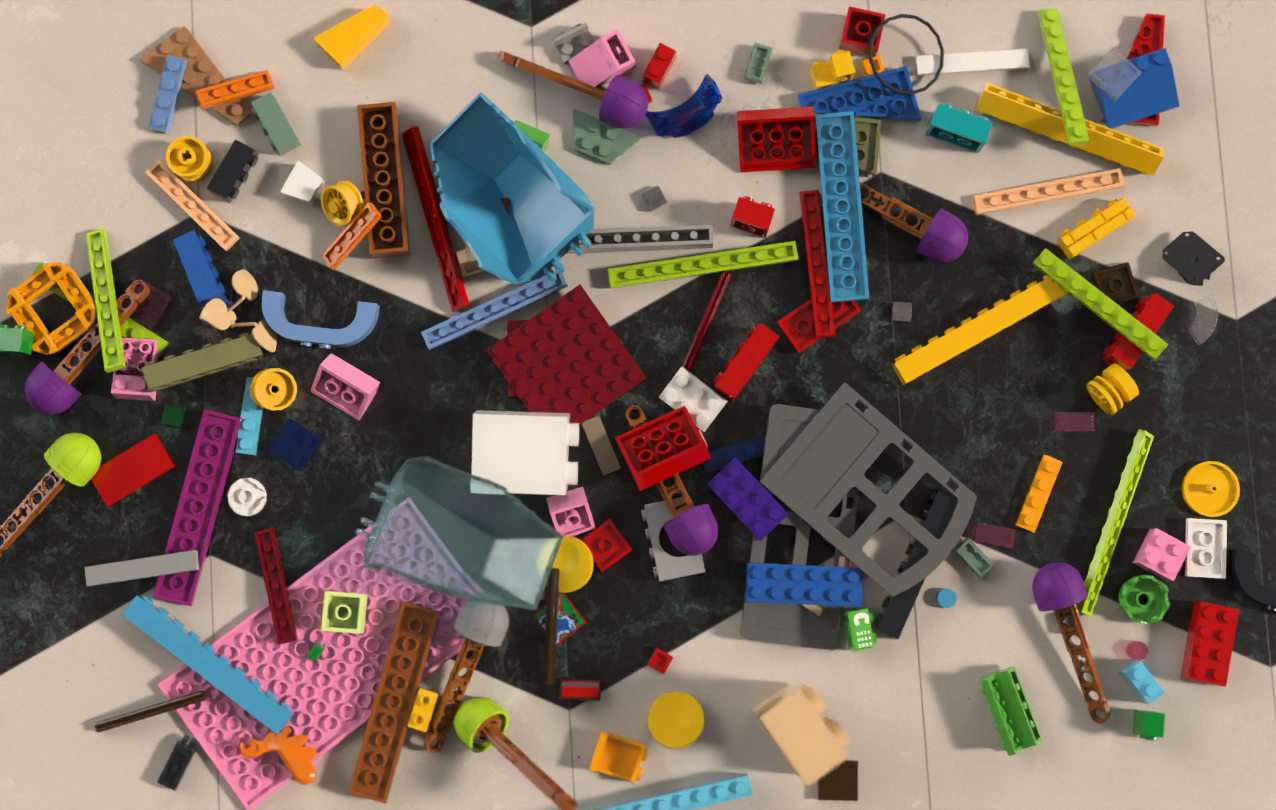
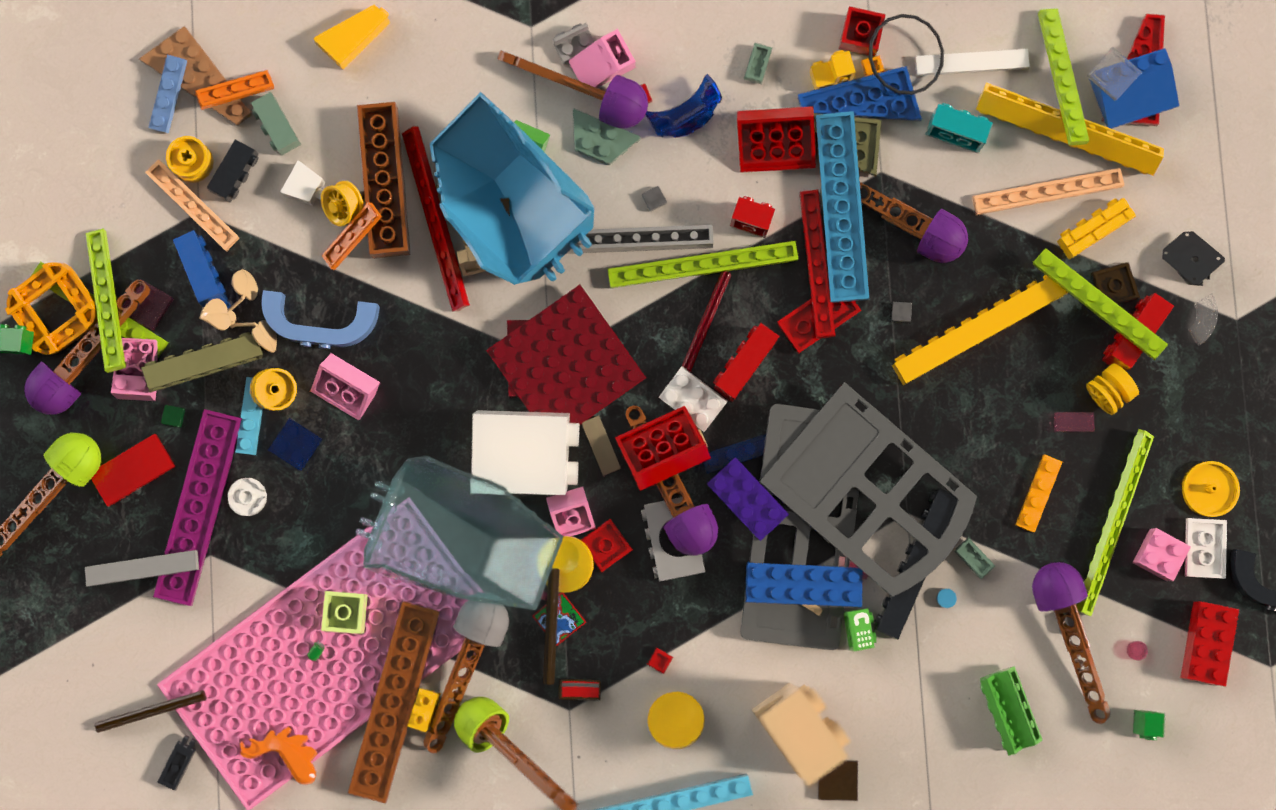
(208, 663): dark azure brick -> none
(276, 586): dark red tile -> none
(492, 310): medium blue plate -> none
(618, 757): light orange panel -> none
(659, 66): red brick -> none
(994, 535): clear pink tile -> none
(1141, 682): medium azure brick -> none
(1156, 604): bright green plate -> none

